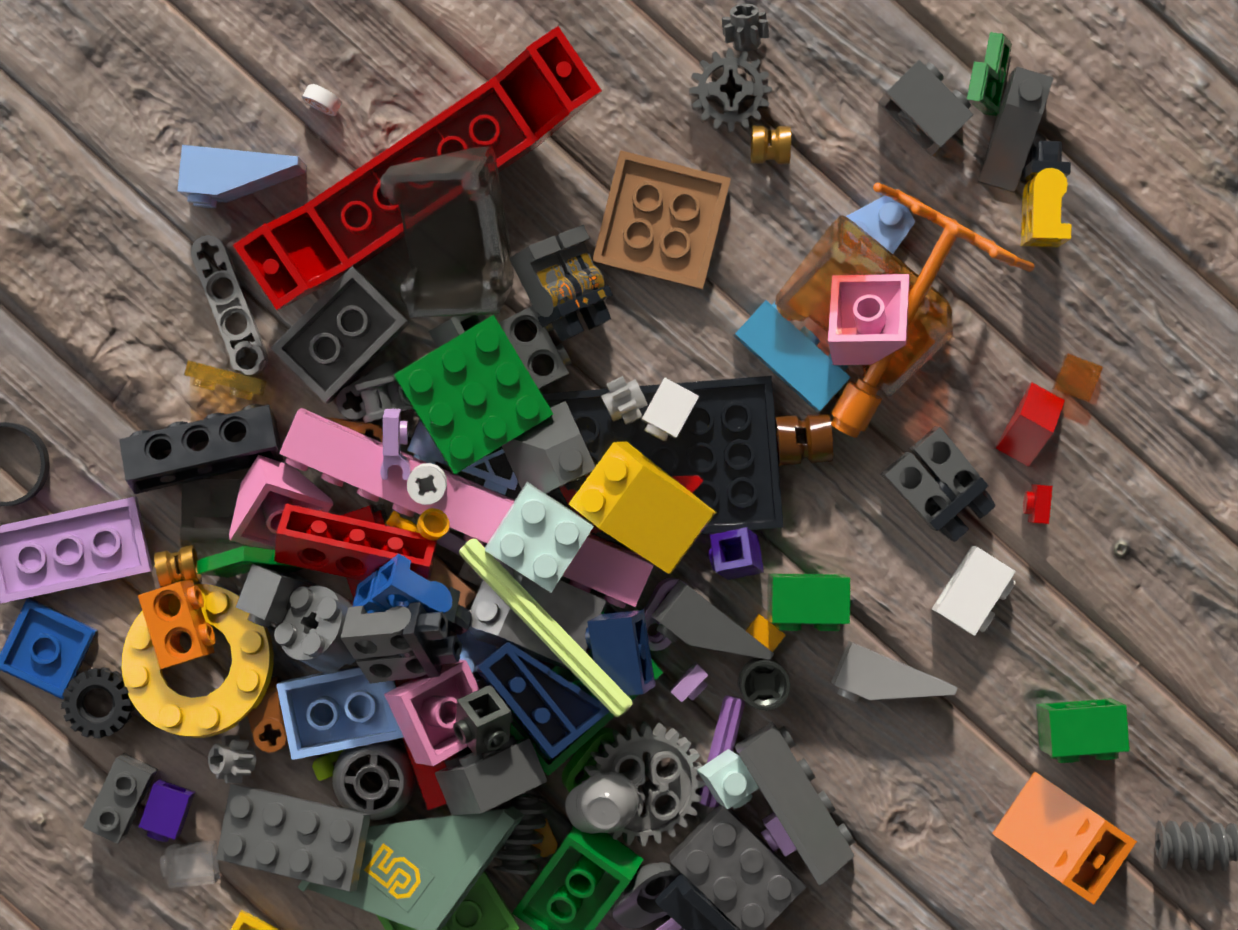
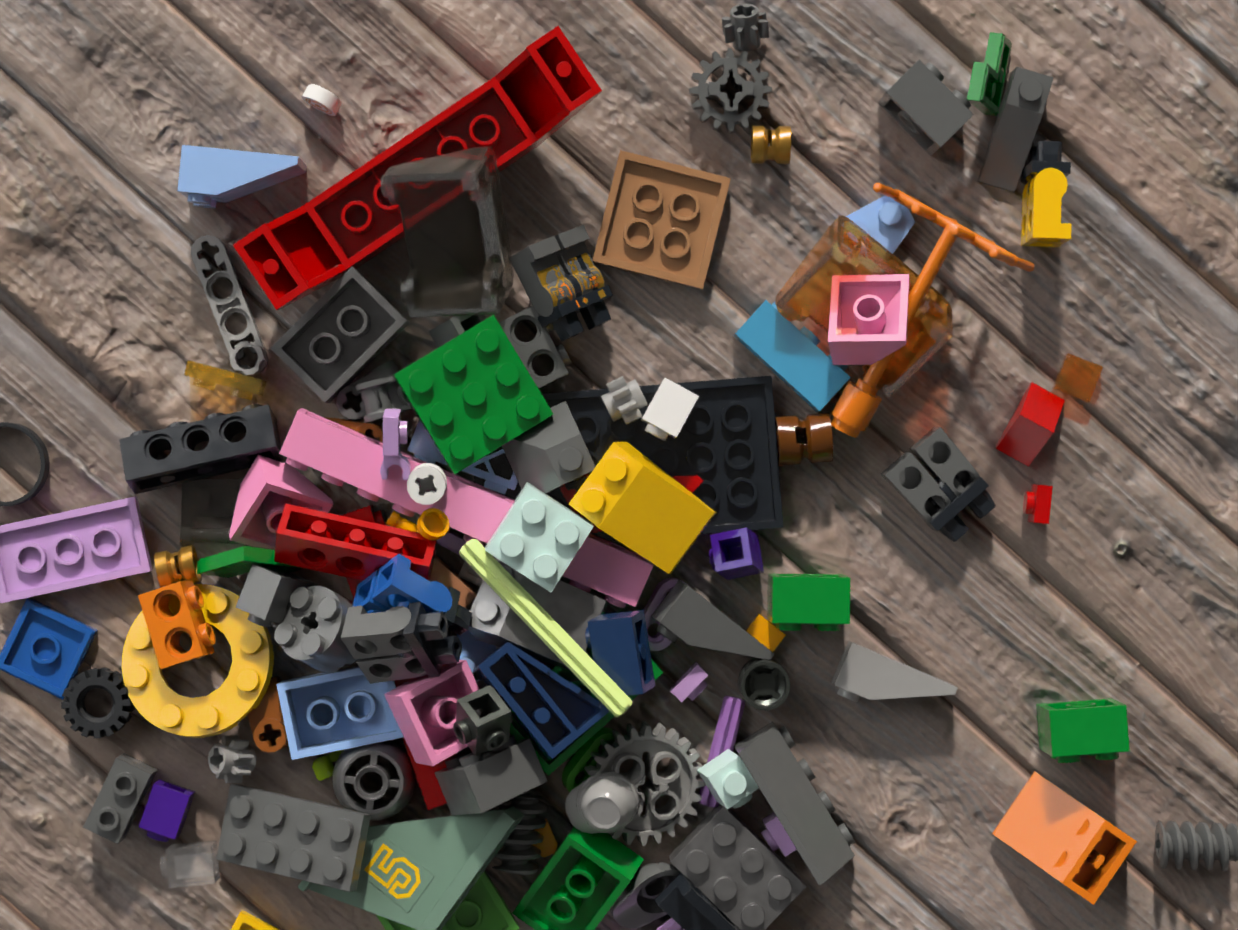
(974, 591): white brick -> none

